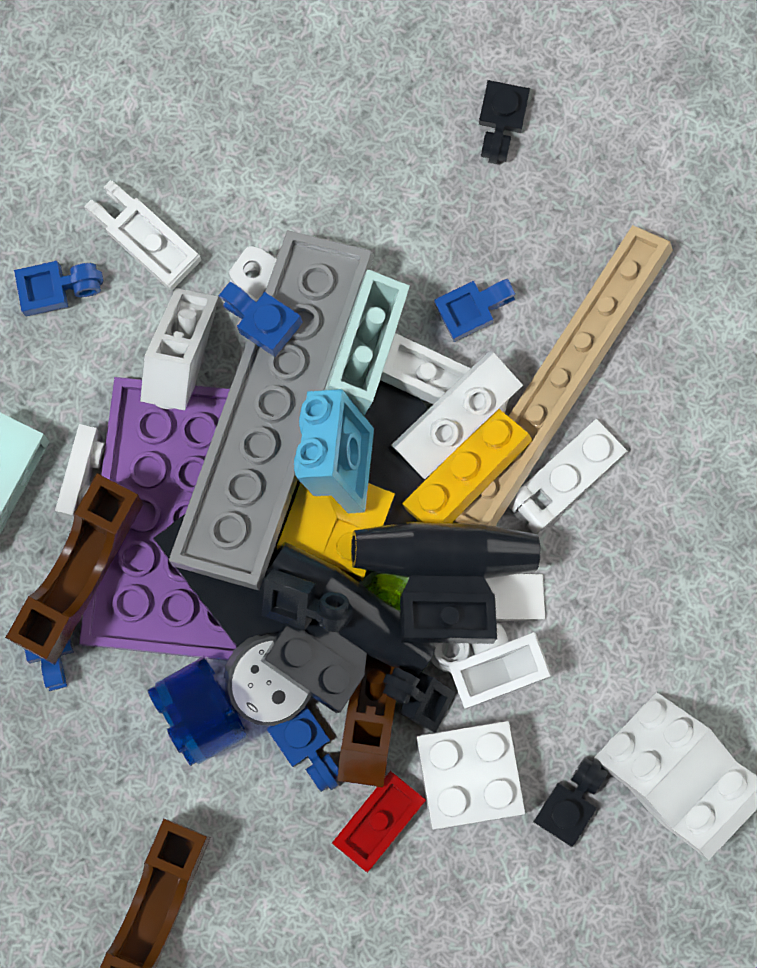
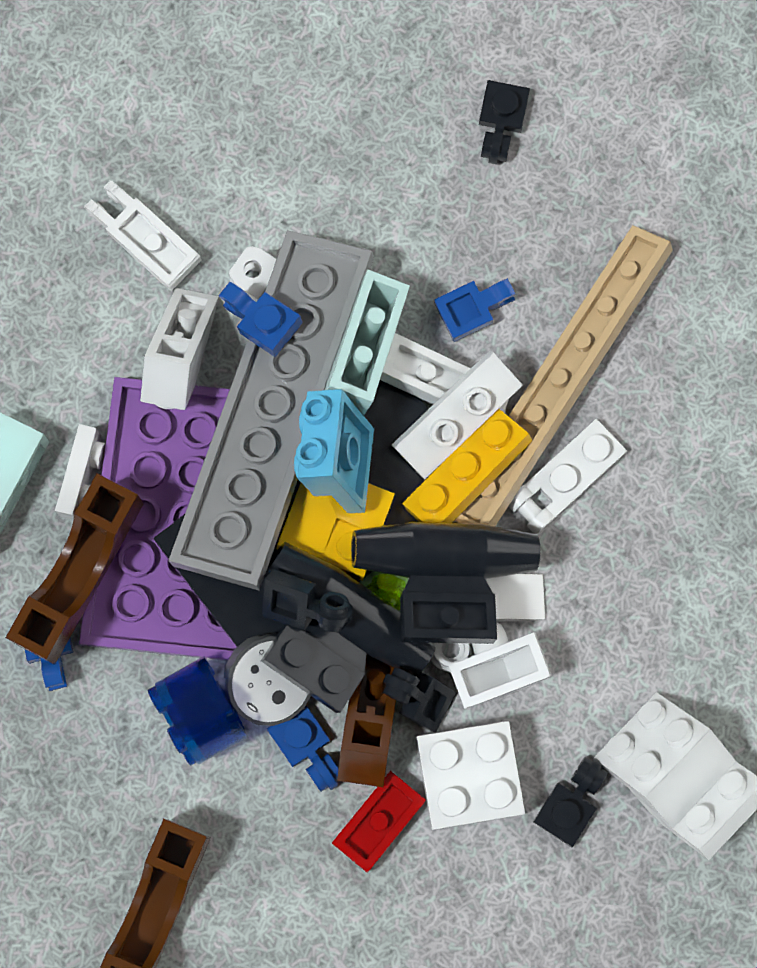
(44, 287): blue plate -> none

